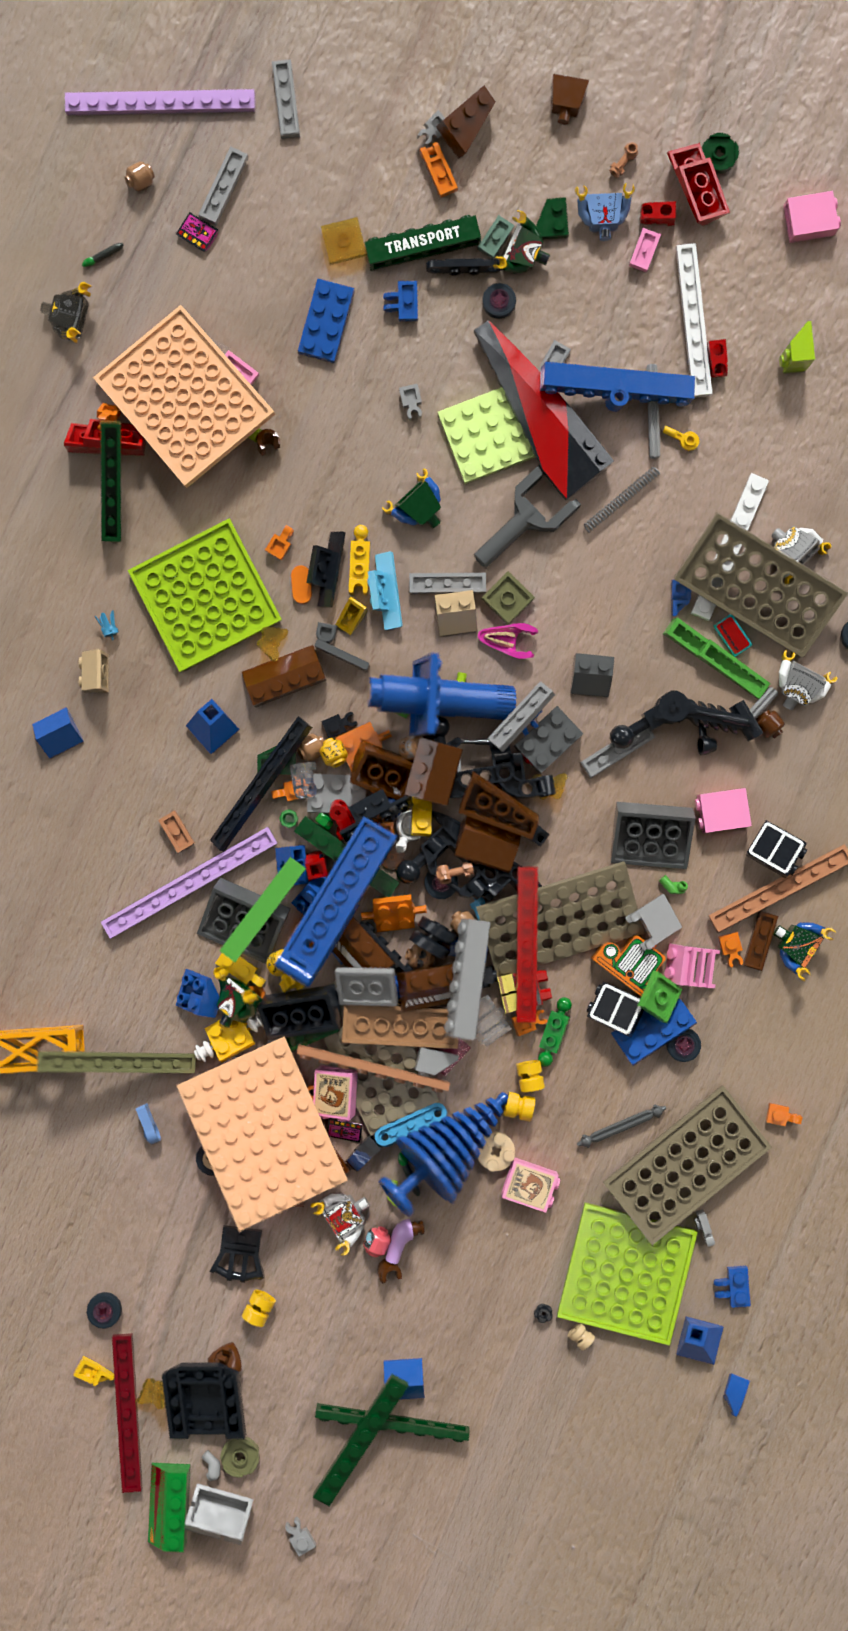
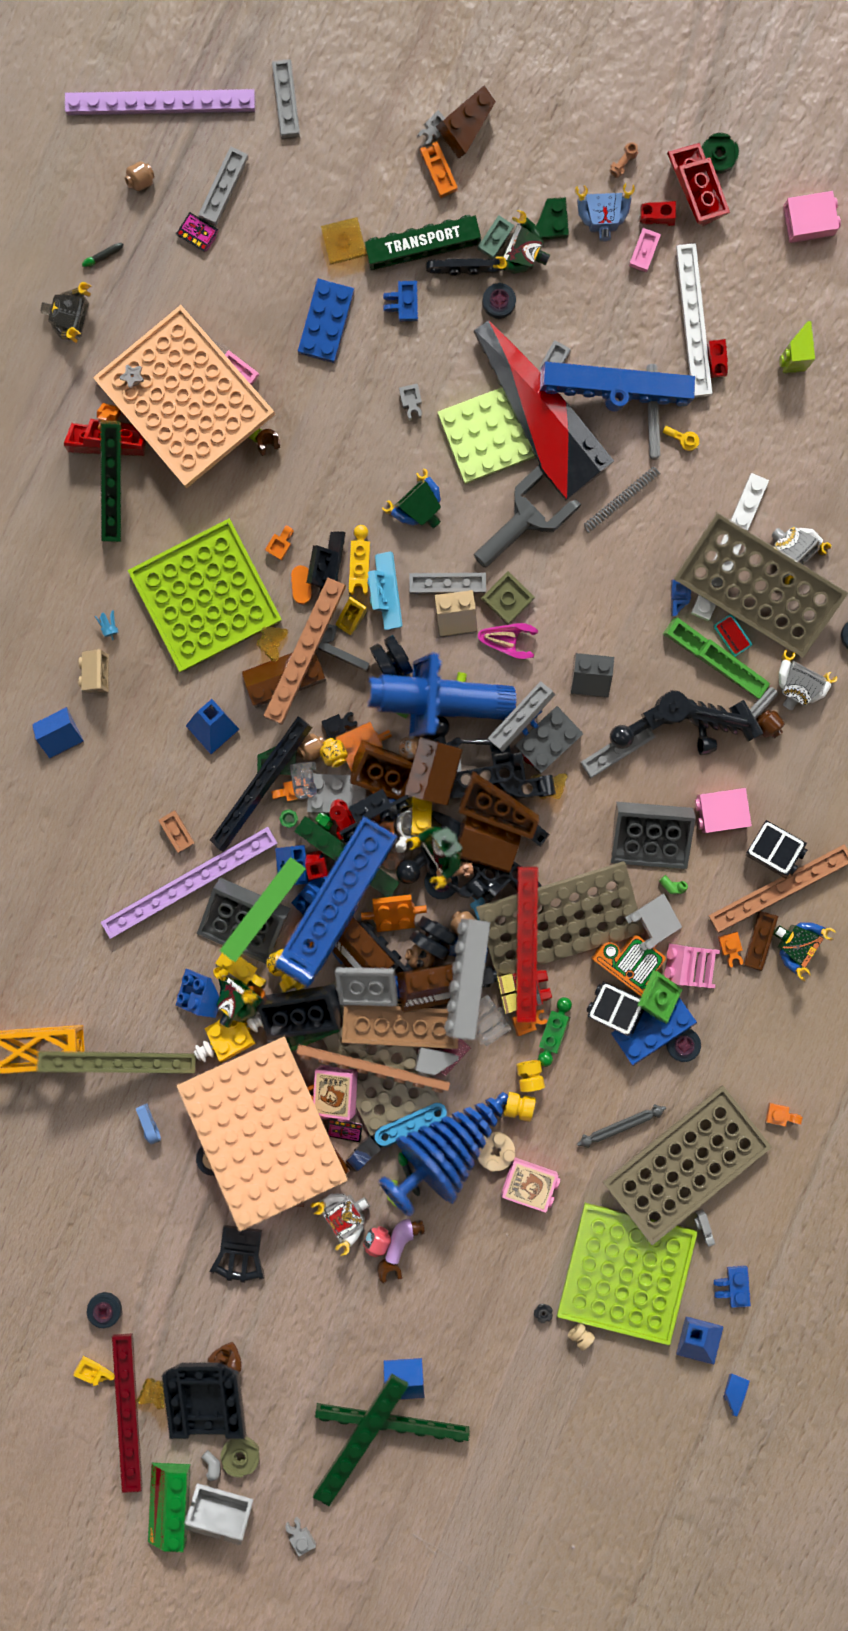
(136, 379): none -> light grey plate
(256, 1311): yellow wheel -> none
(304, 651): none -> nougat plate
(392, 659): none -> black wheel
(442, 849): none -> dark green torso
(567, 96): reddish brown torso -> none

